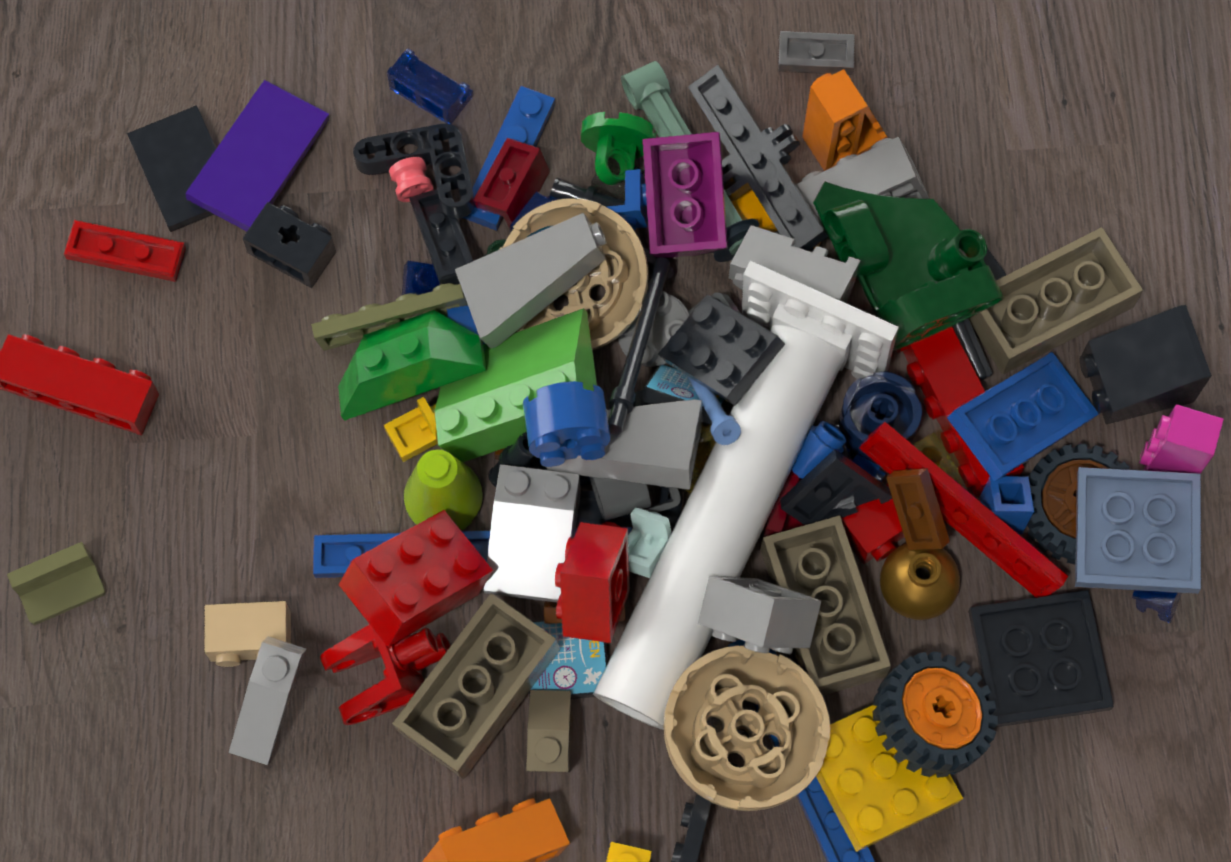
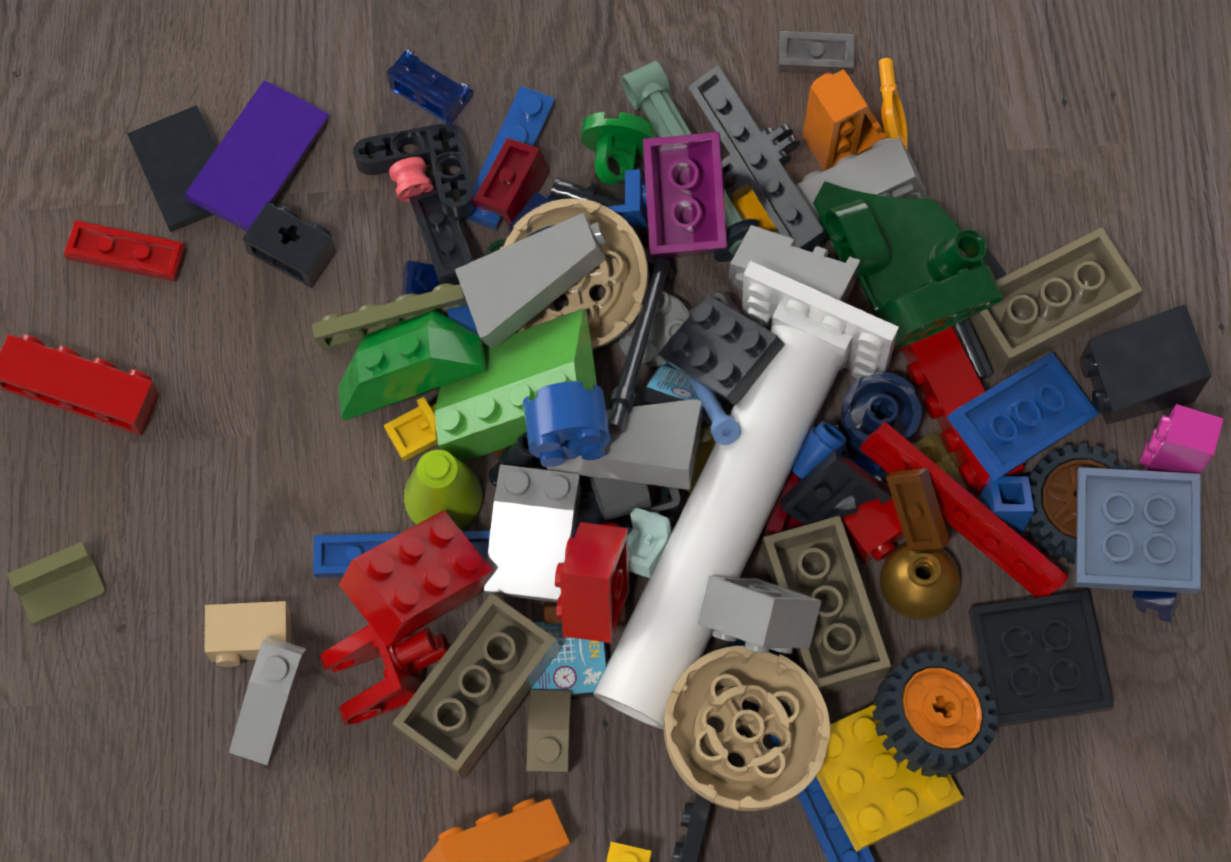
(892, 109): none -> light orange piece

